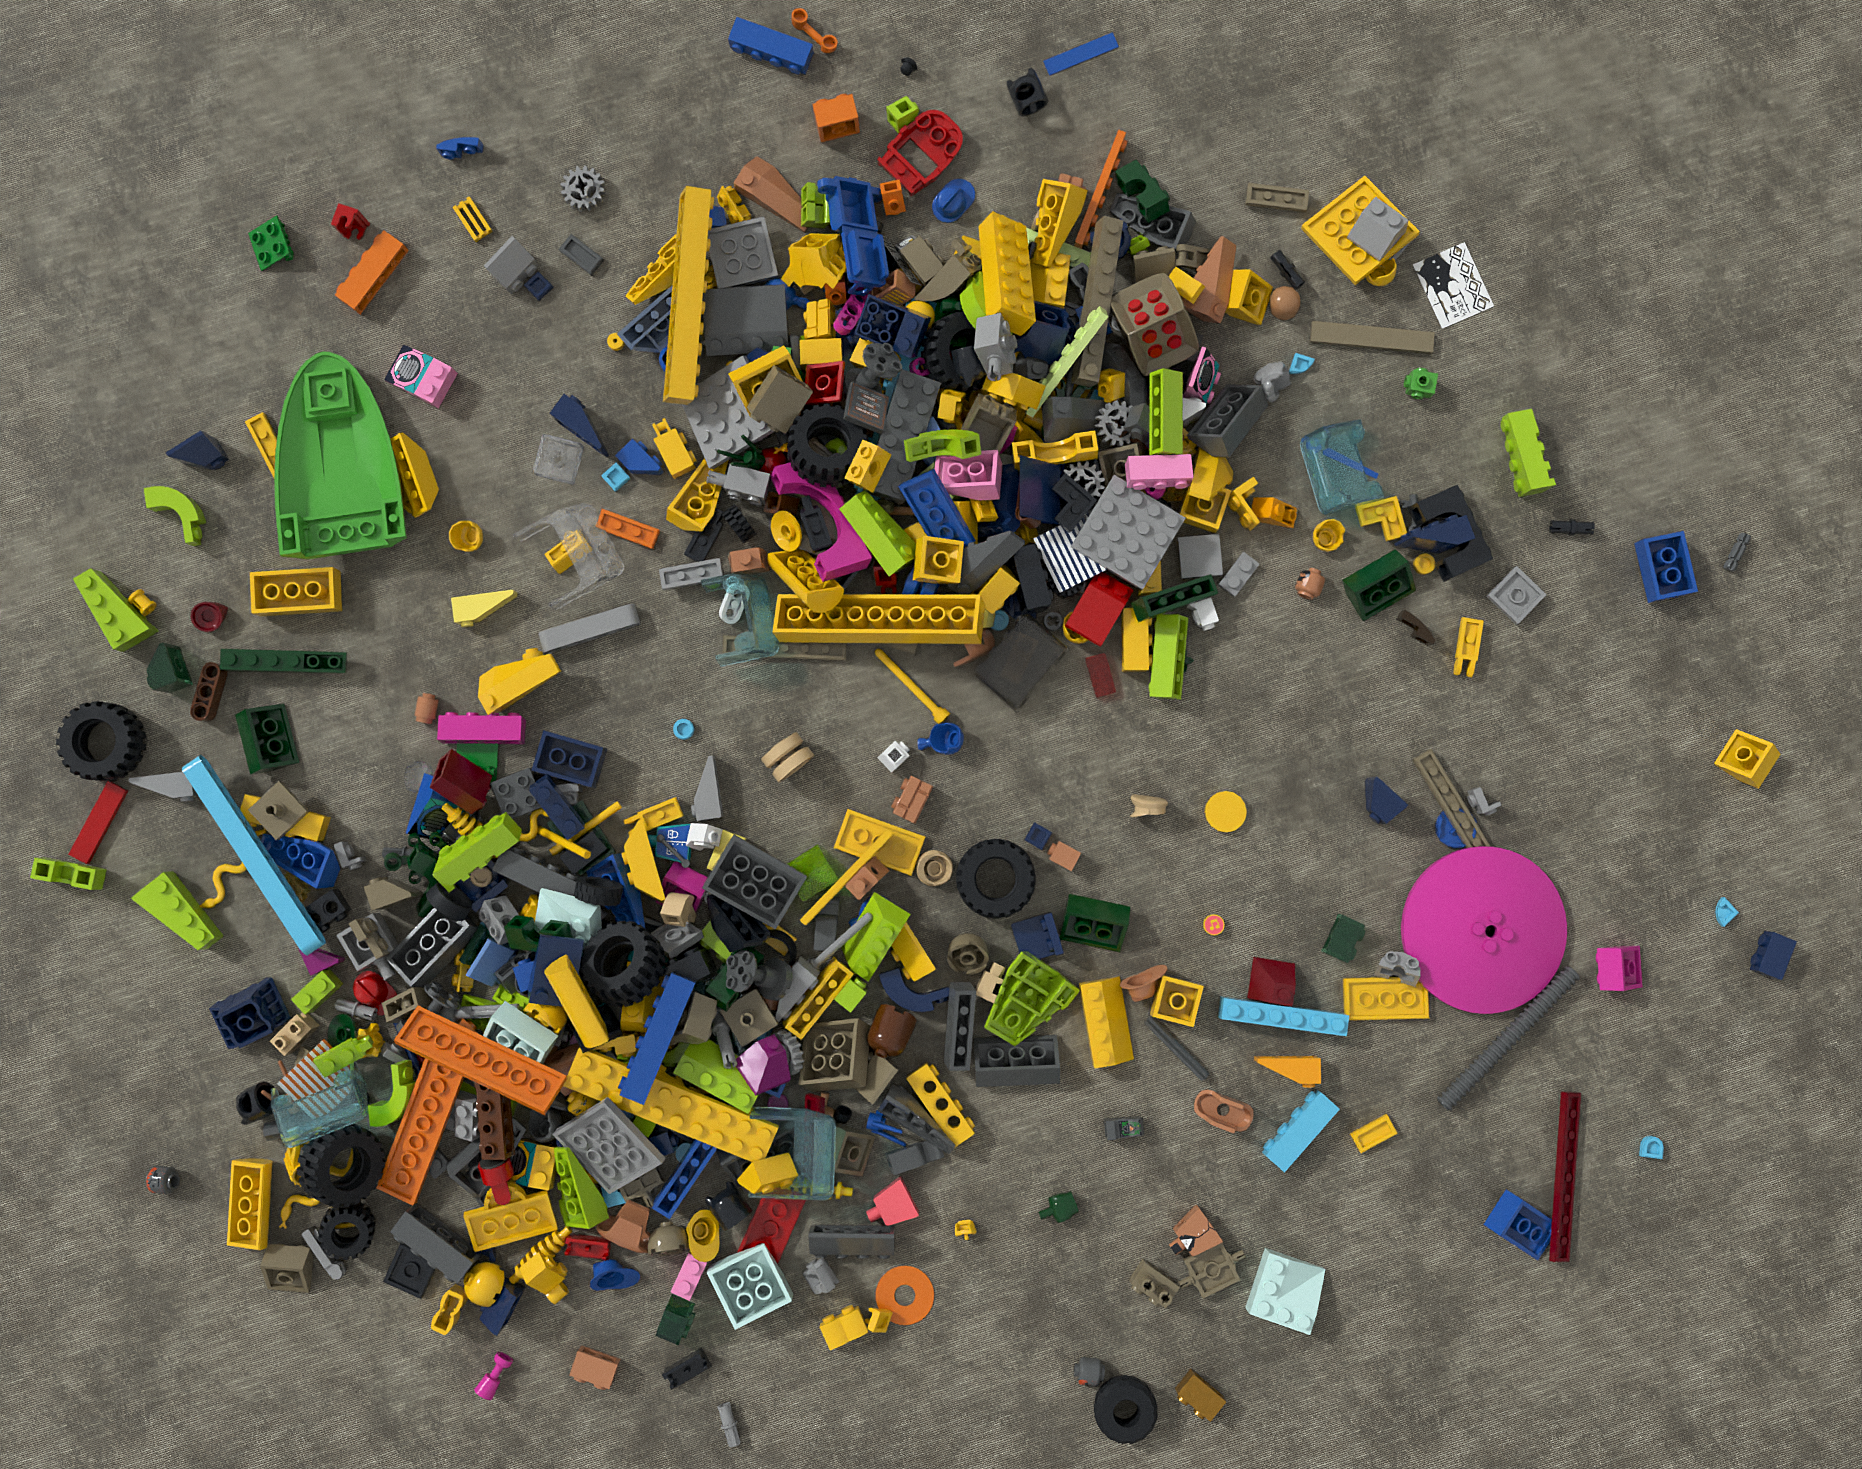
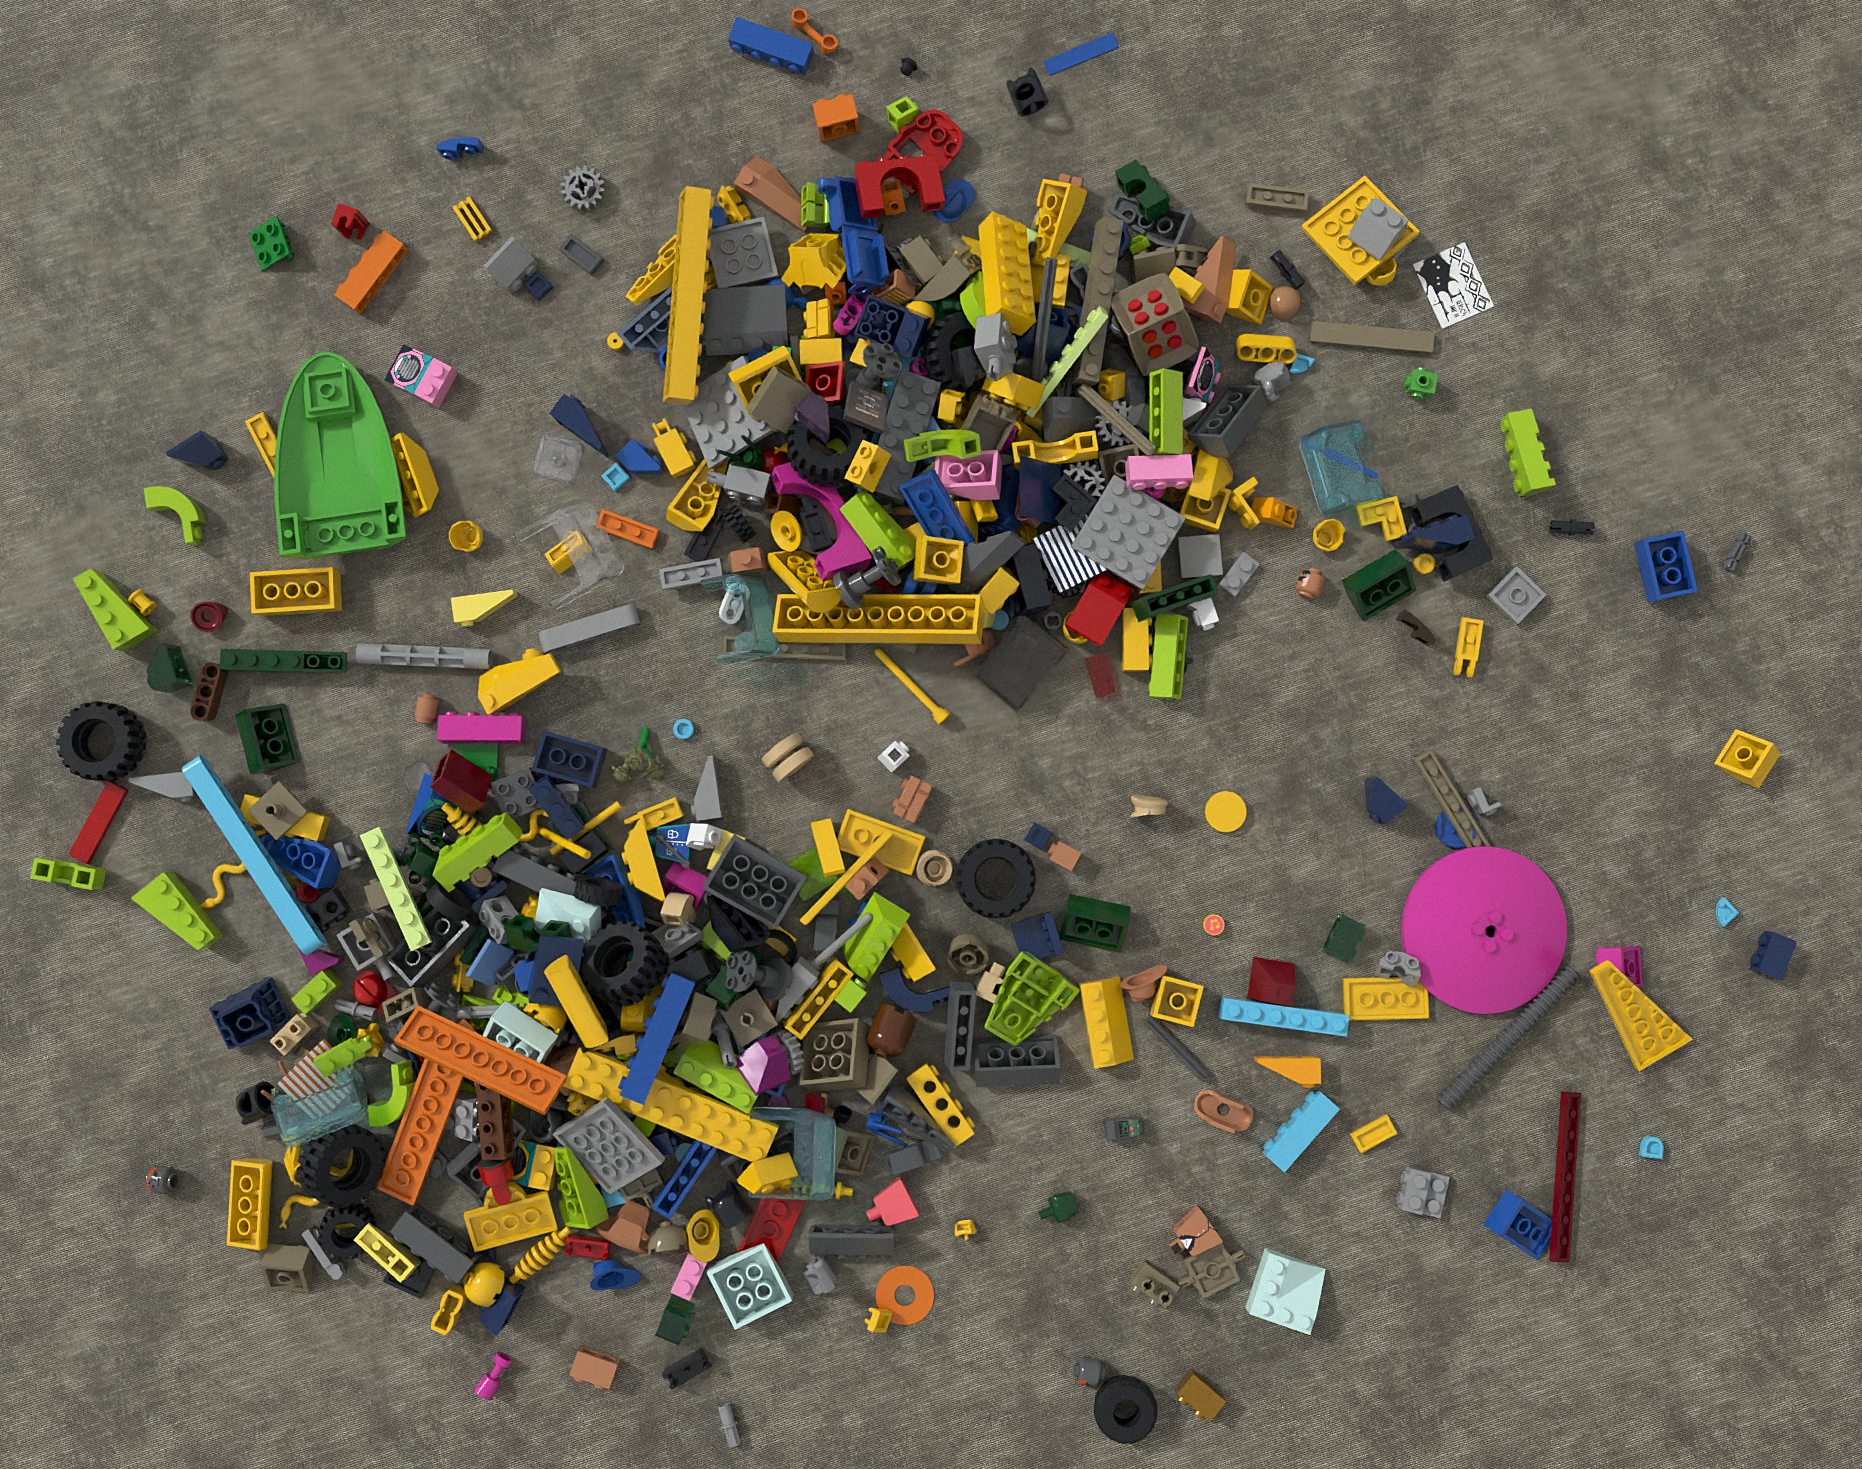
(306, 893): none -> dark red tile
(387, 1252): none -> light yellow slope
(396, 888): none -> yellowish green plate
(424, 656): none -> light grey piece
(545, 1276): yellow hinge -> none
(638, 759): none -> olive plant
(814, 415): none -> clear purple slope
(827, 847): none -> yellow tile
(843, 1327): yellow brick -> none
(855, 586): none -> dark grey piece
(920, 170): none -> red arch
(943, 738): blue hair -> none
(1043, 319): none -> dark grey axle
(1105, 182): orange plate -> none
(1117, 419): none -> dark tan axle
(1257, 344): none -> yellow beam
(1422, 1192): none -> light grey plate
(1639, 1021): none -> yellow wing

